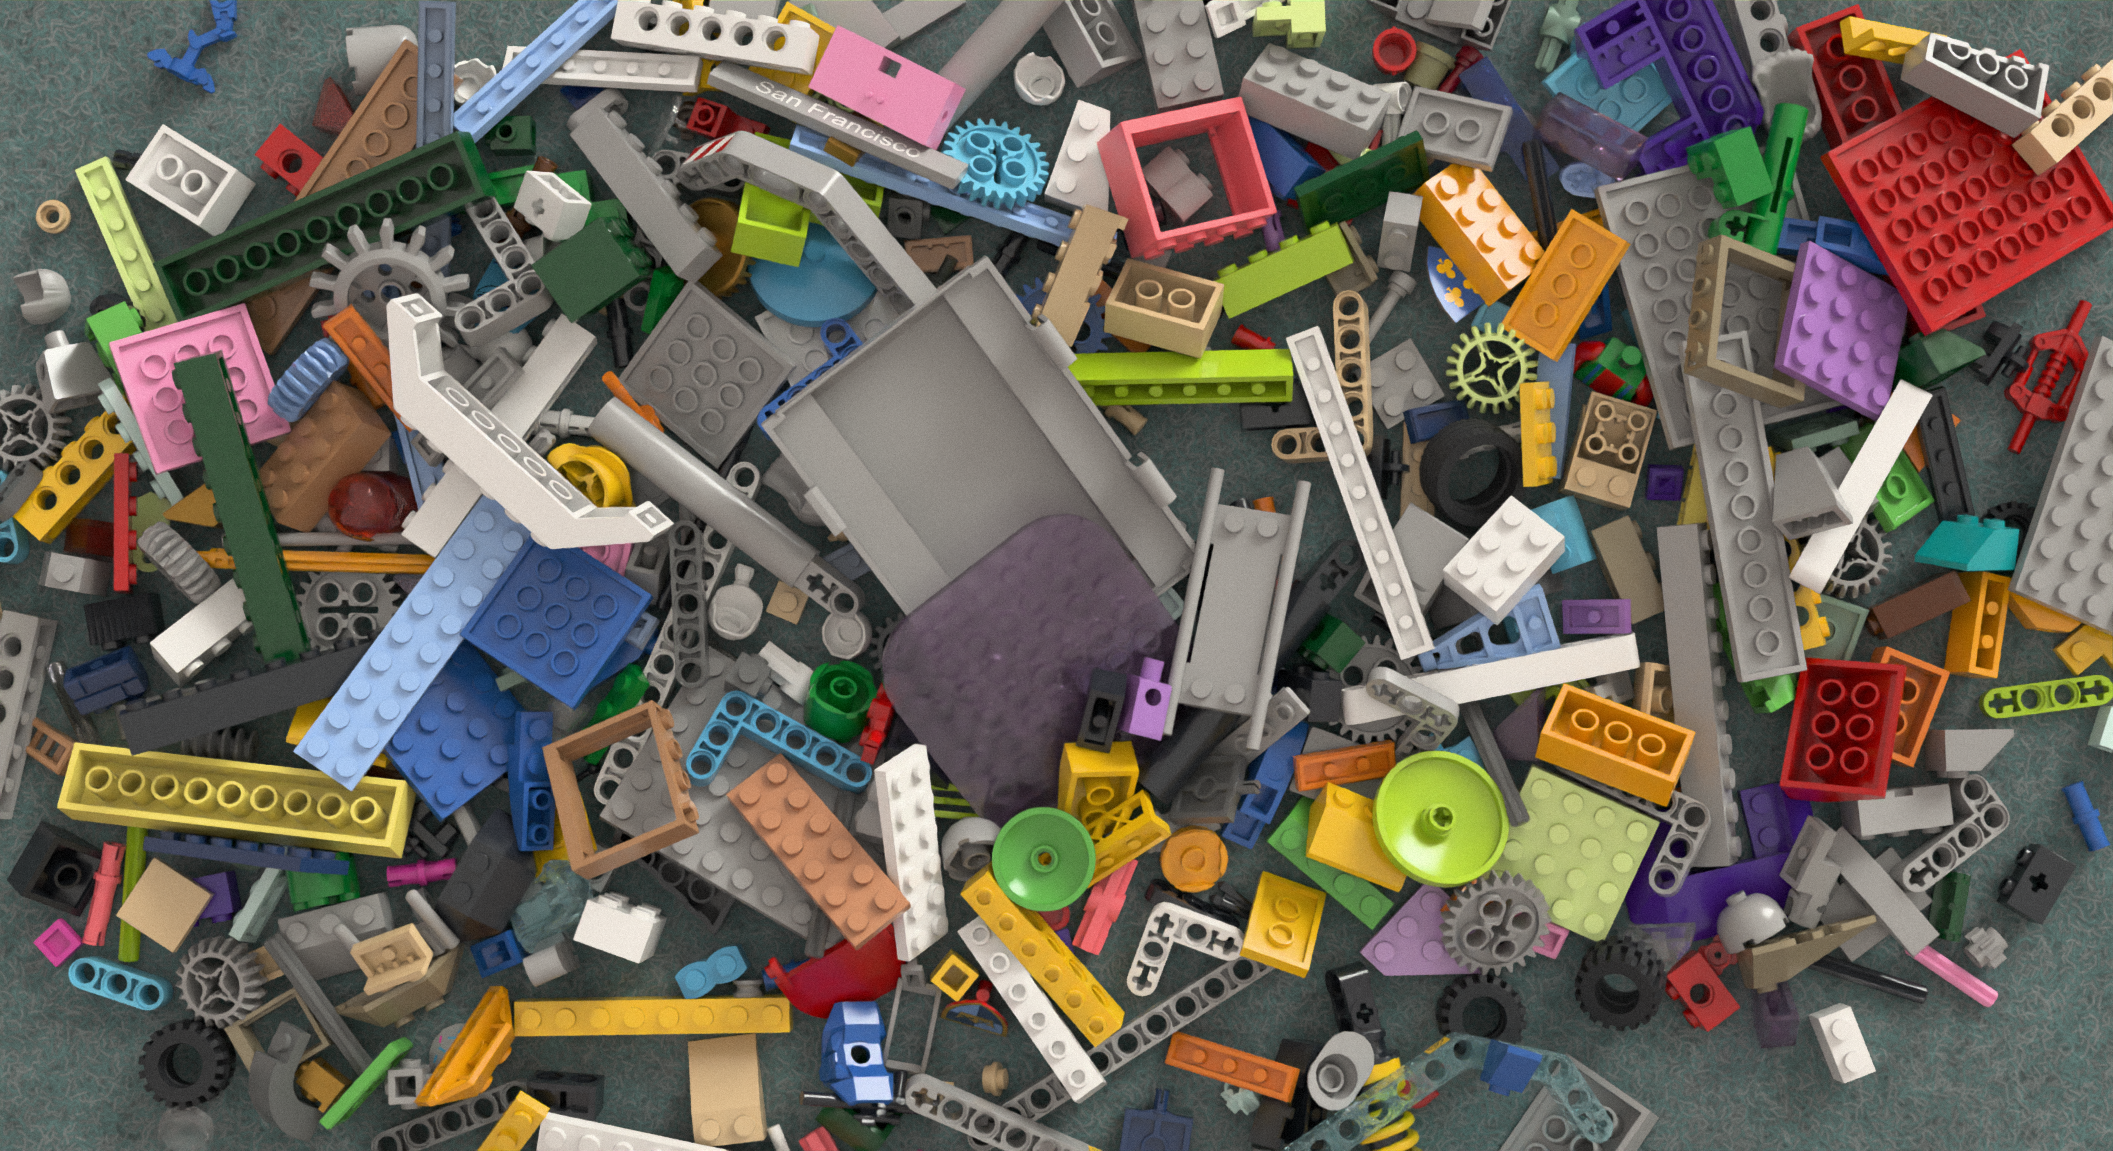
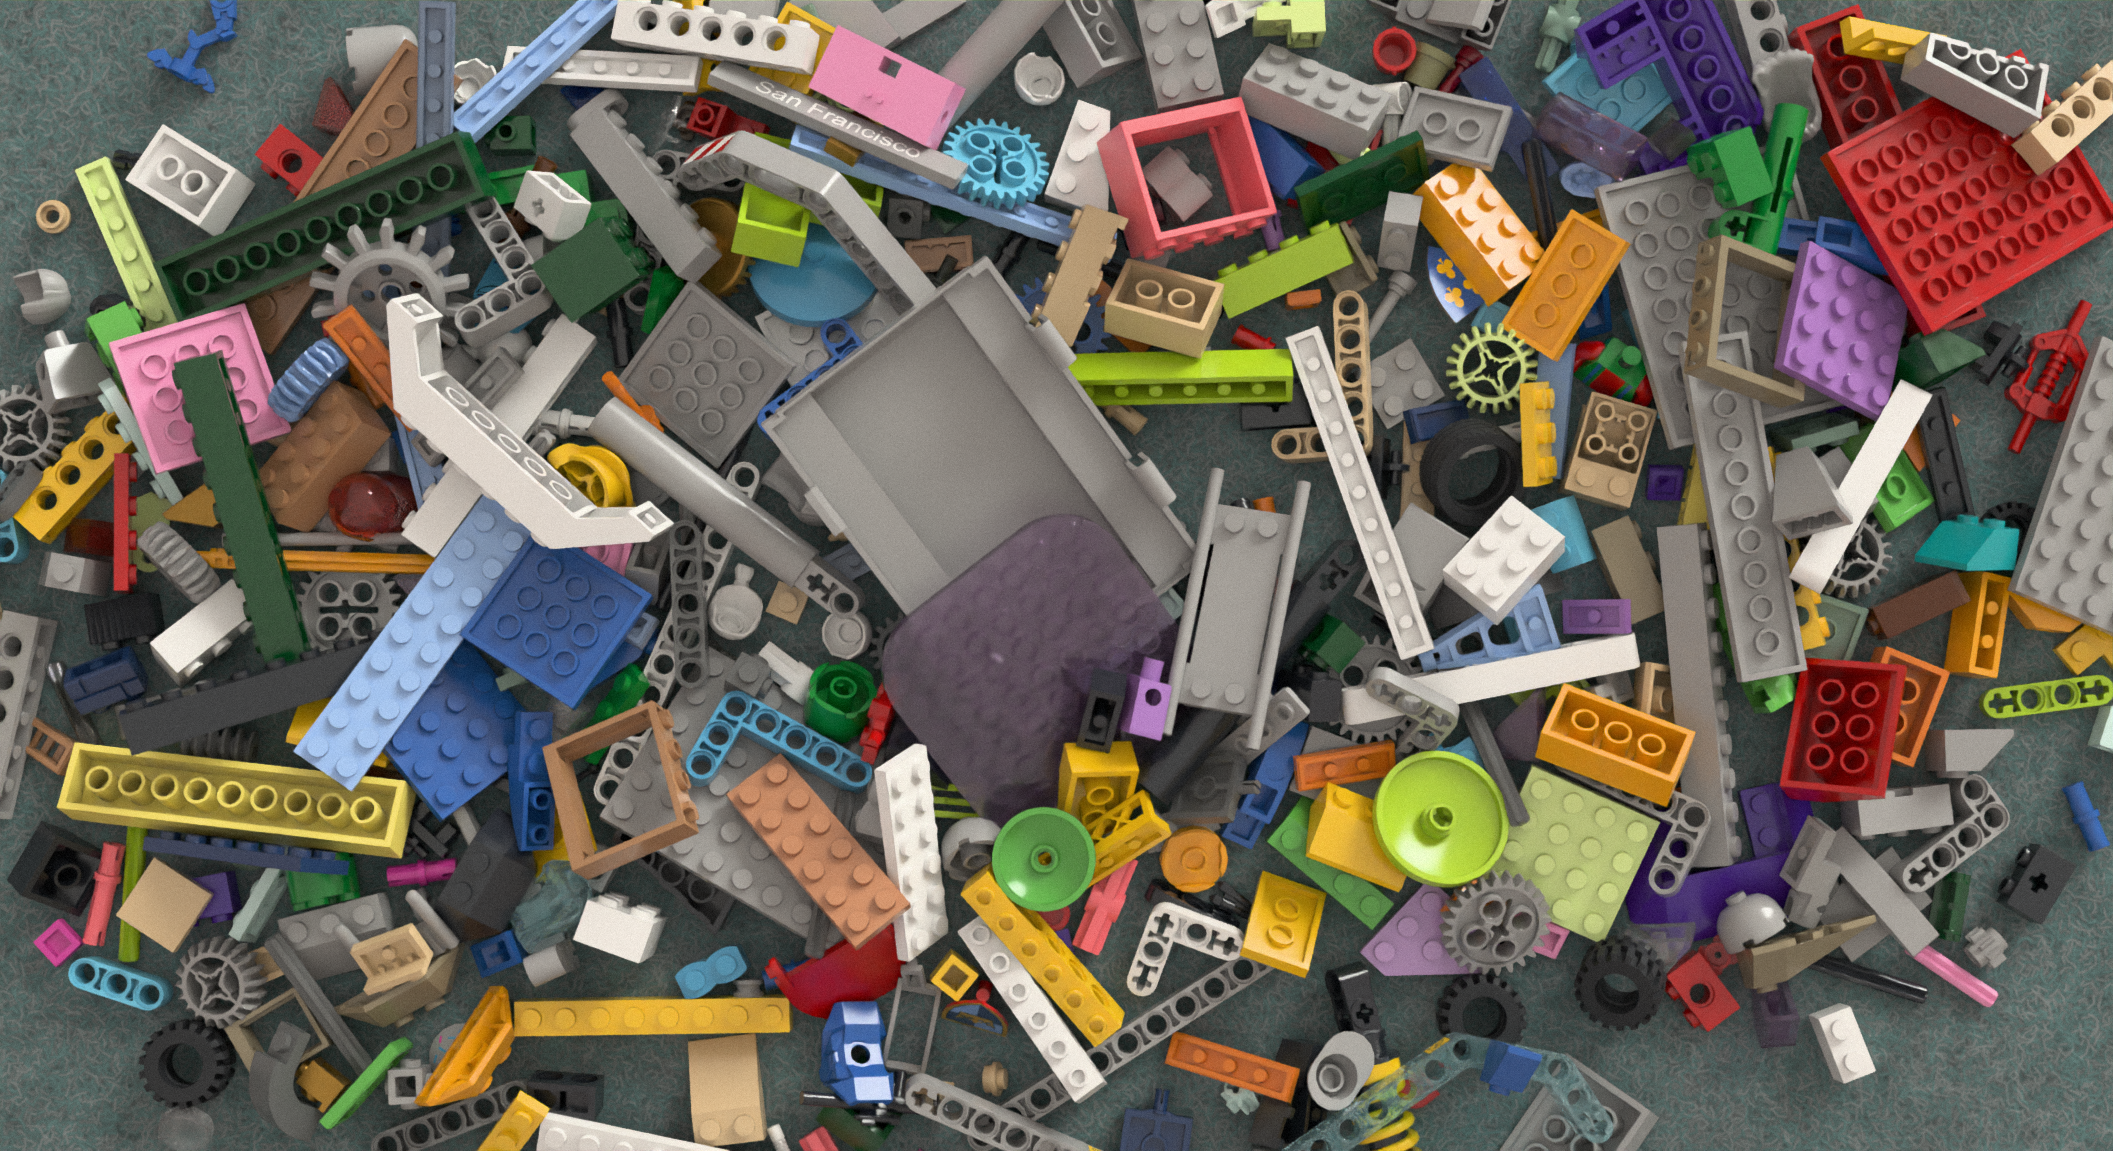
(1302, 299): none -> orange tile
(1671, 139): none -> clear smoke plate

